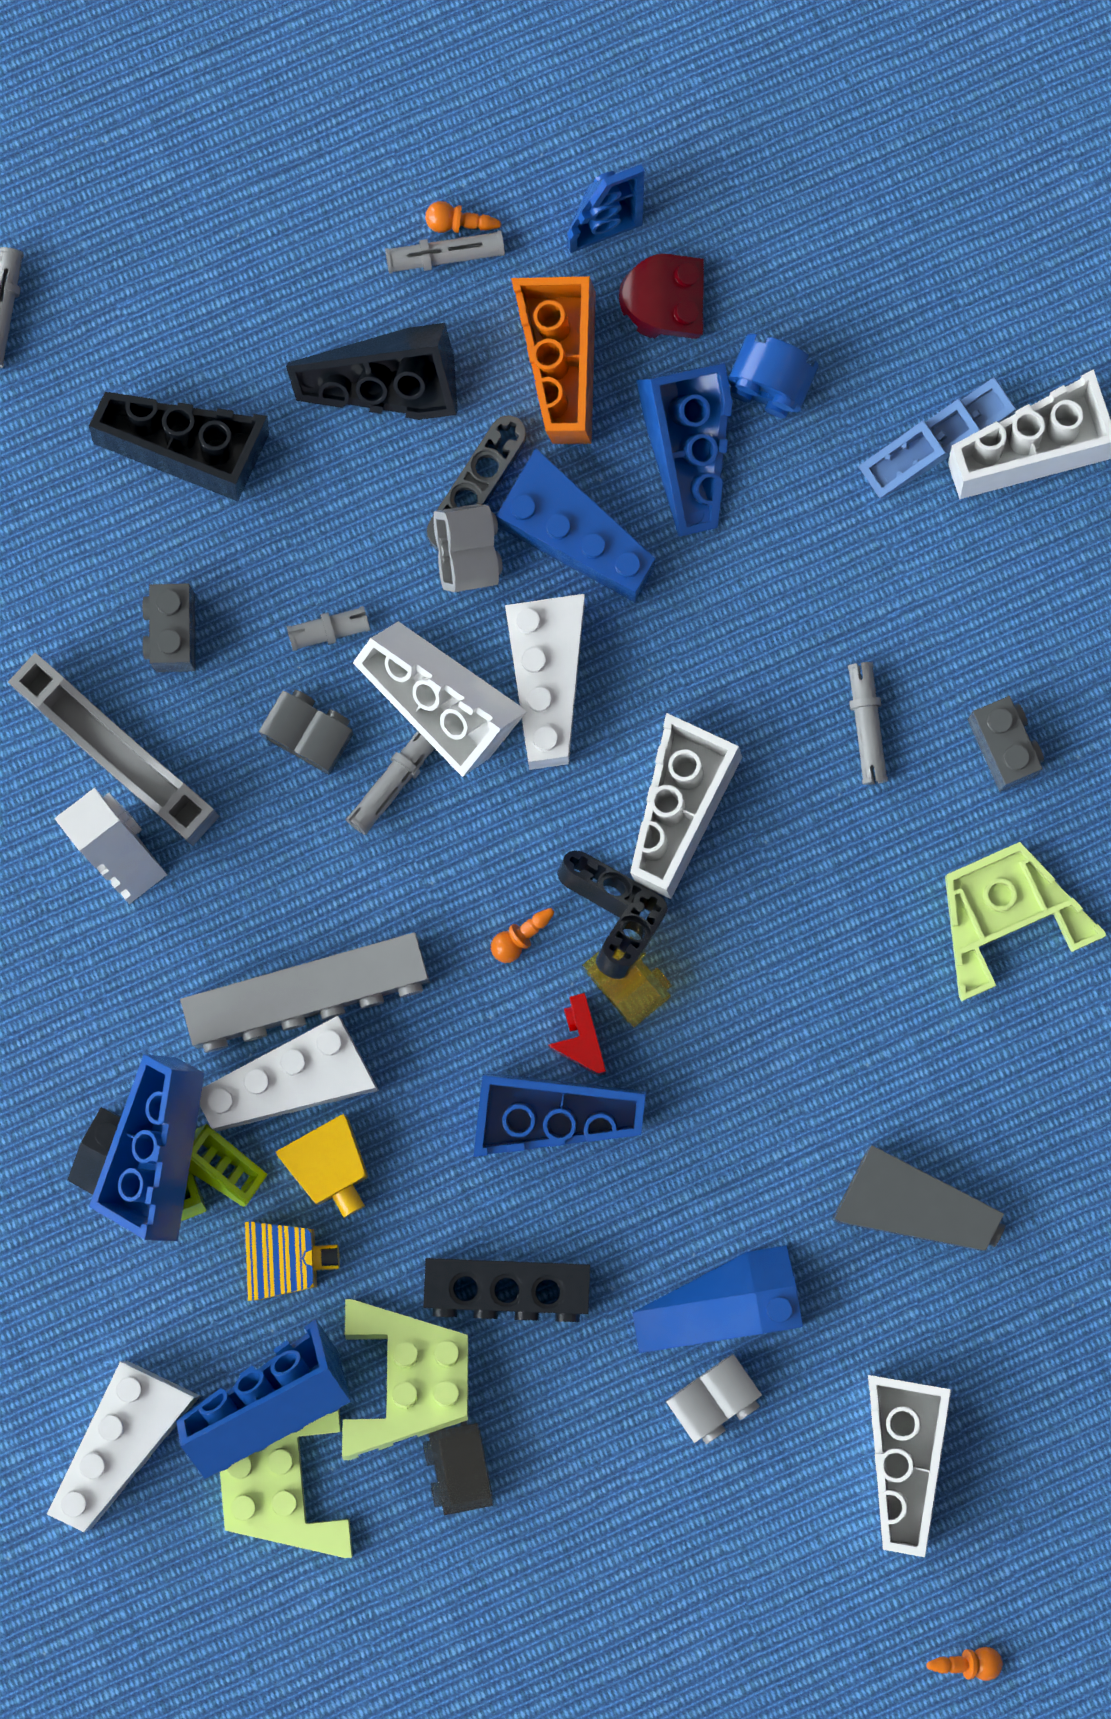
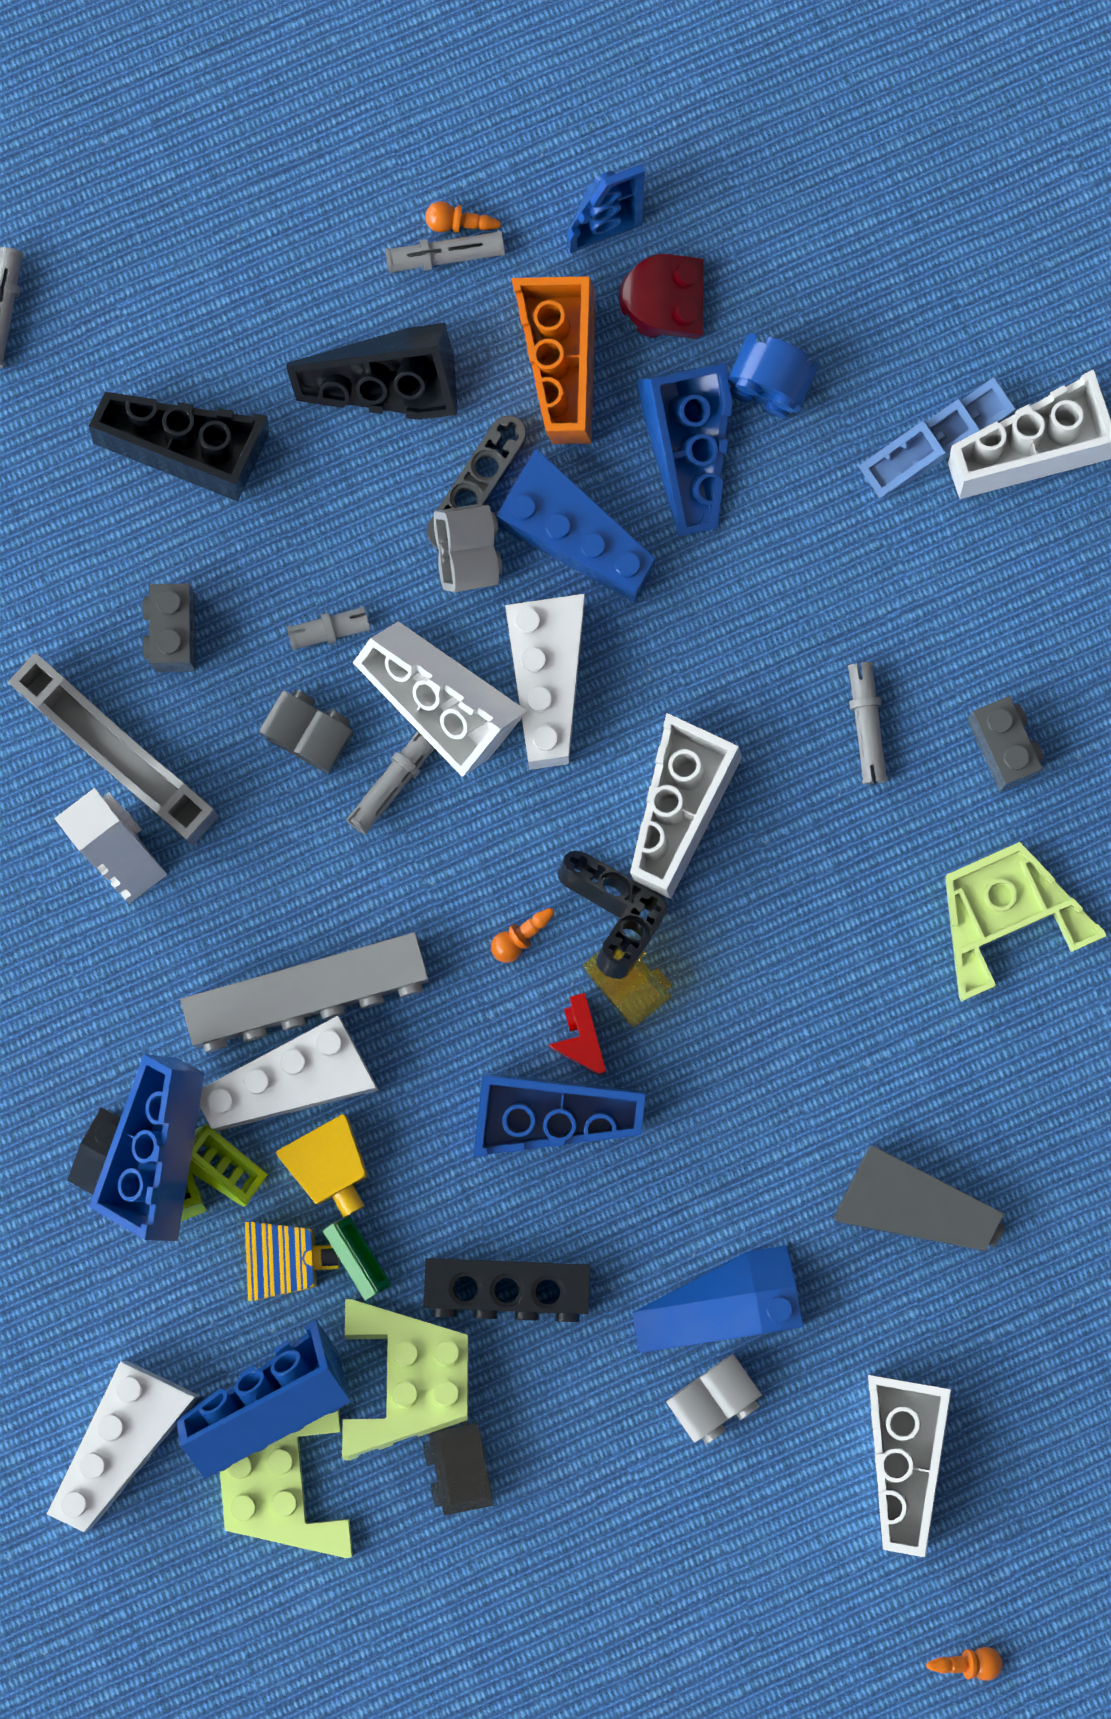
(357, 1257): none -> green tile

